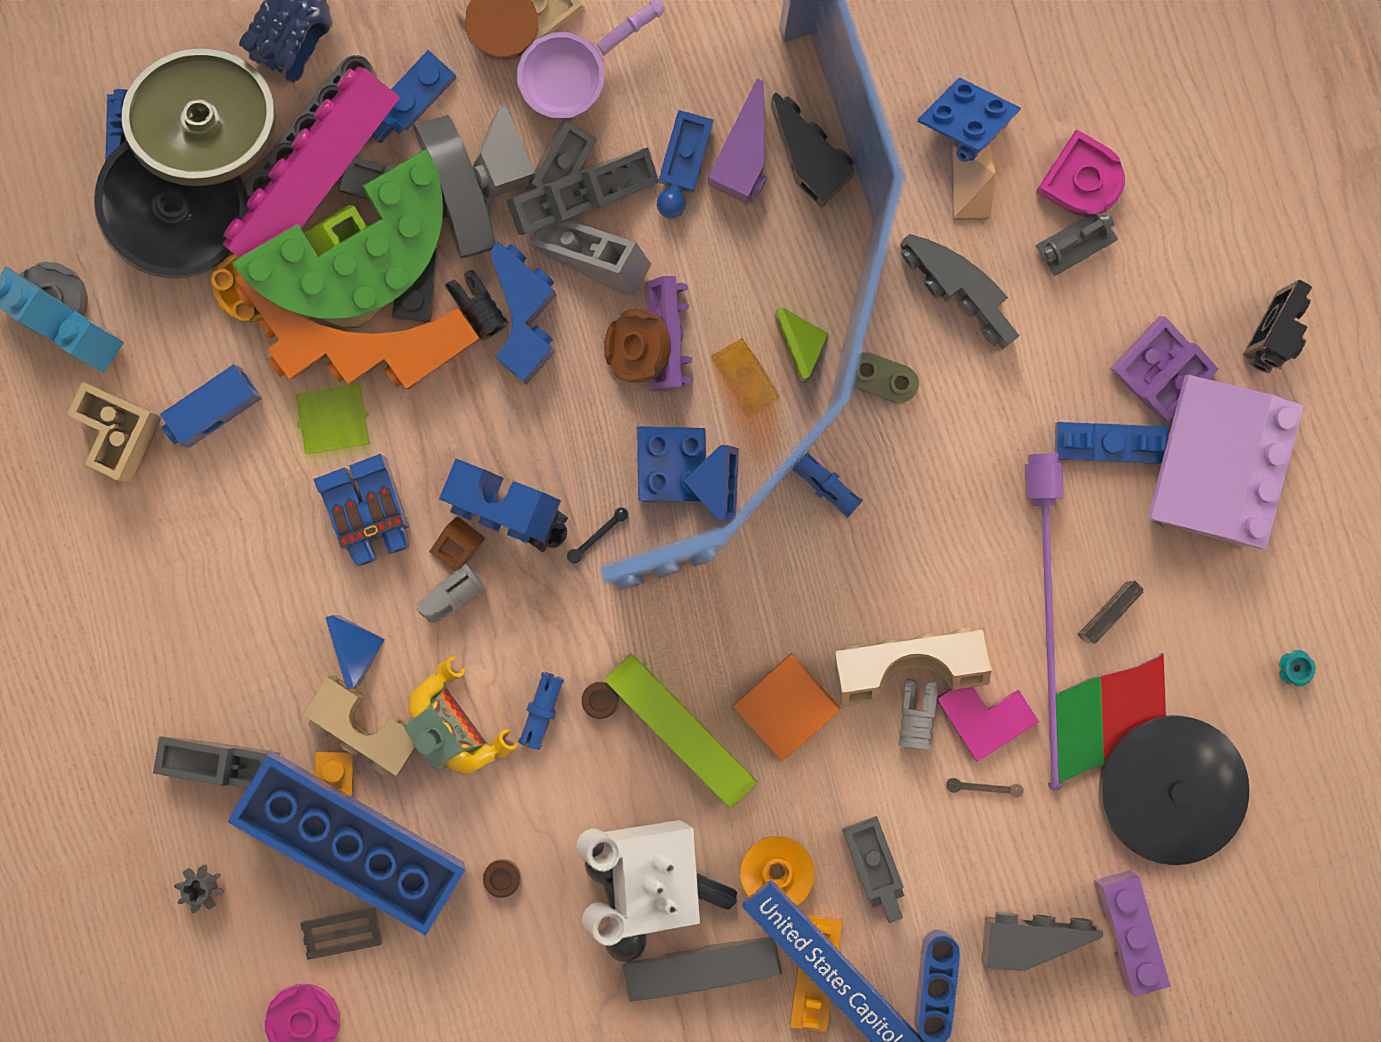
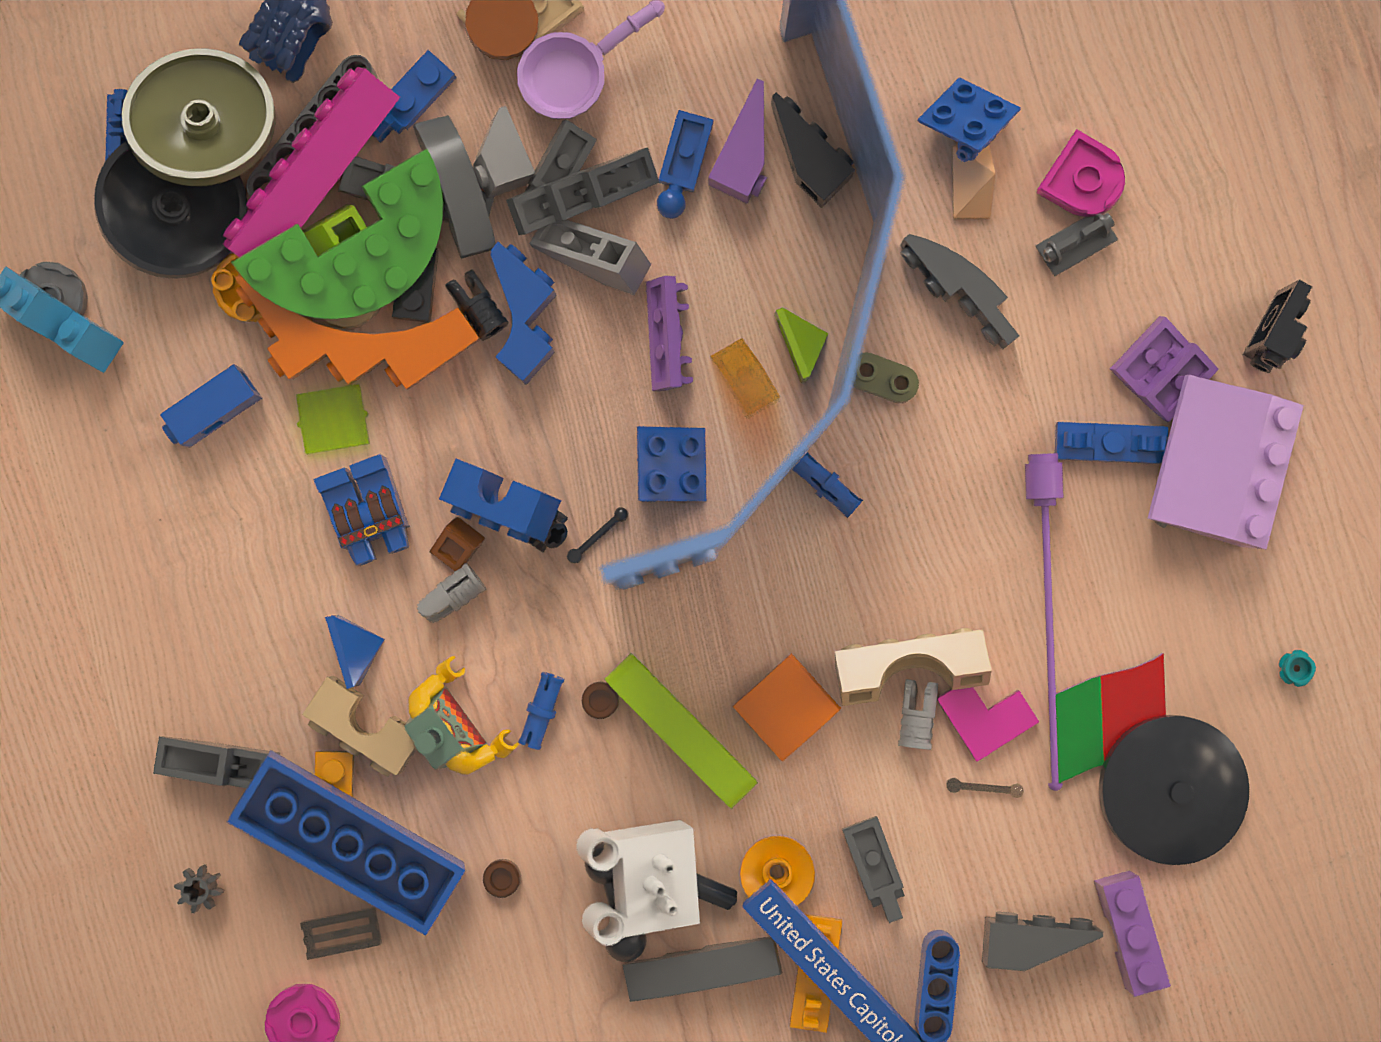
(122, 427): tan brick -> none
(637, 346): dark orange tile -> none
(716, 482): blue slope -> none
(1110, 612): clear smoke tile -> none

